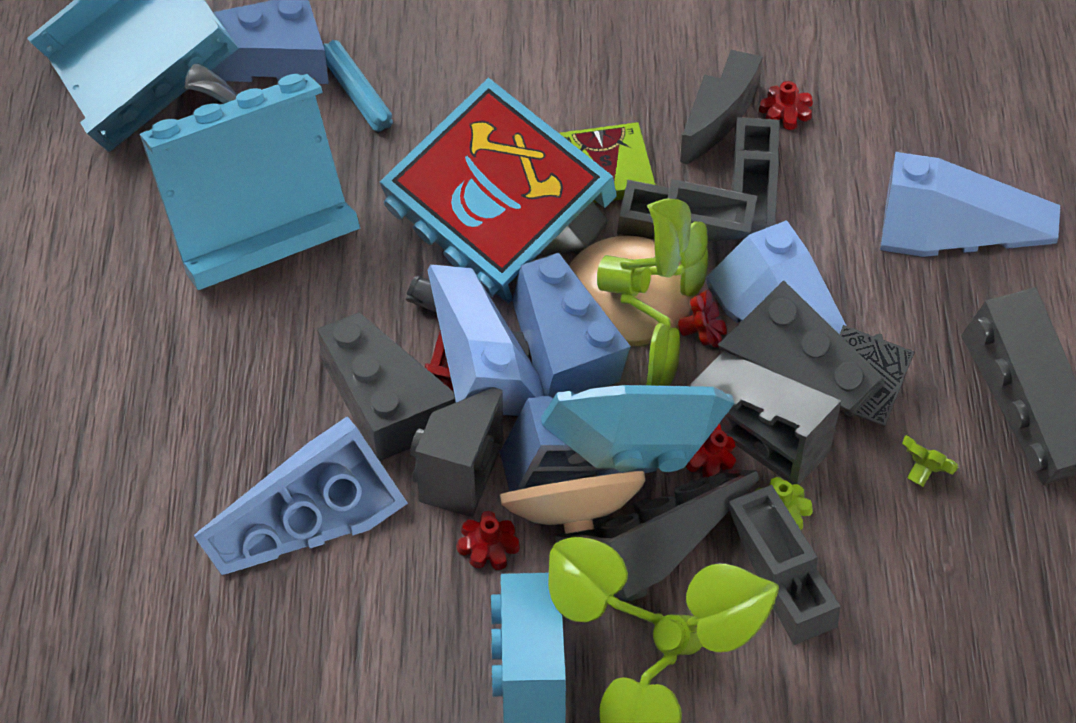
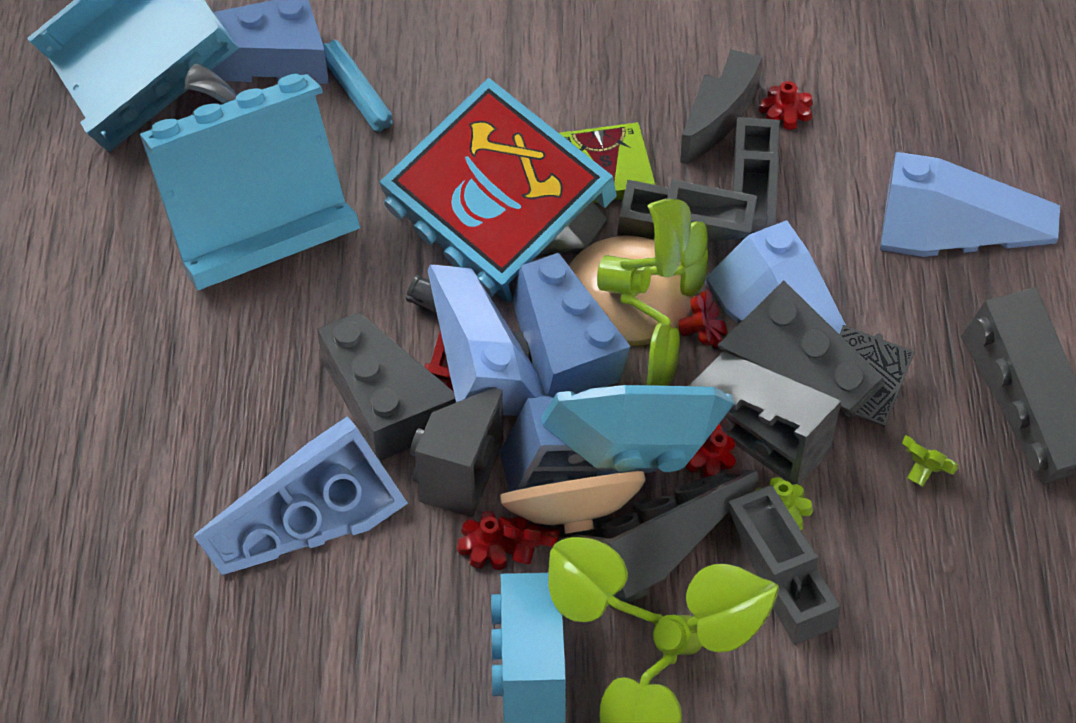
(527, 537): none -> red plant

